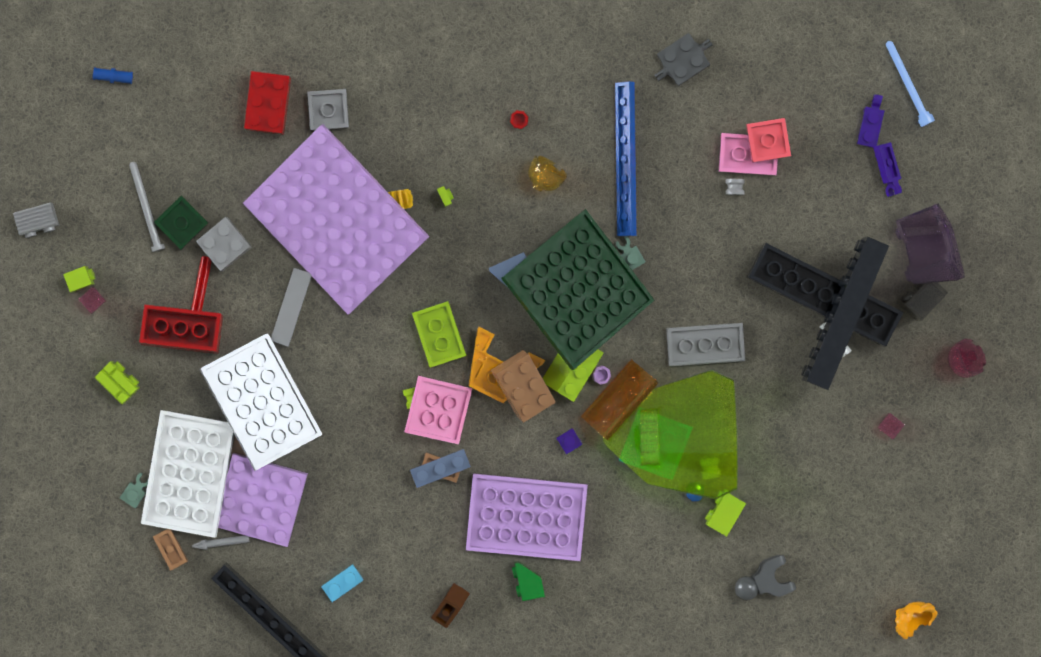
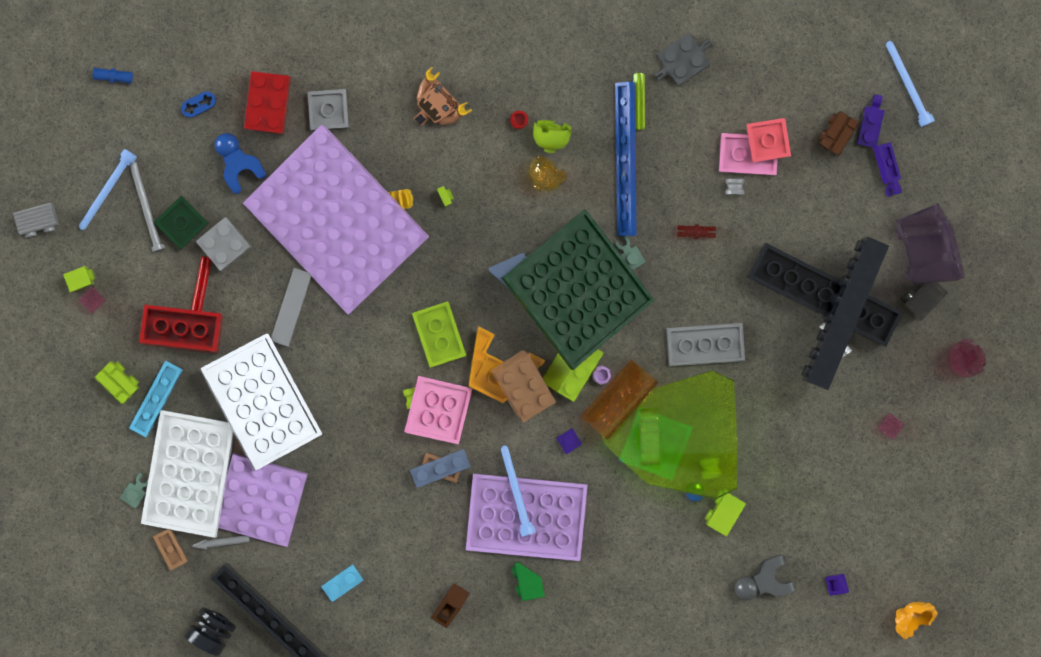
(126, 159): none -> light blue piece
(156, 399): none -> medium azure plate
(201, 108): none -> blue beam
(208, 634): none -> black wheel
(228, 147): none -> blue piece
(437, 103): none -> torso
(526, 526): none -> light blue piece
(550, 135): none -> lime cylinder
(639, 79): none -> lime axle
(696, 231): none -> clear red pin
(837, 584): none -> dark purple plate
(838, 133): none -> reddish brown brick

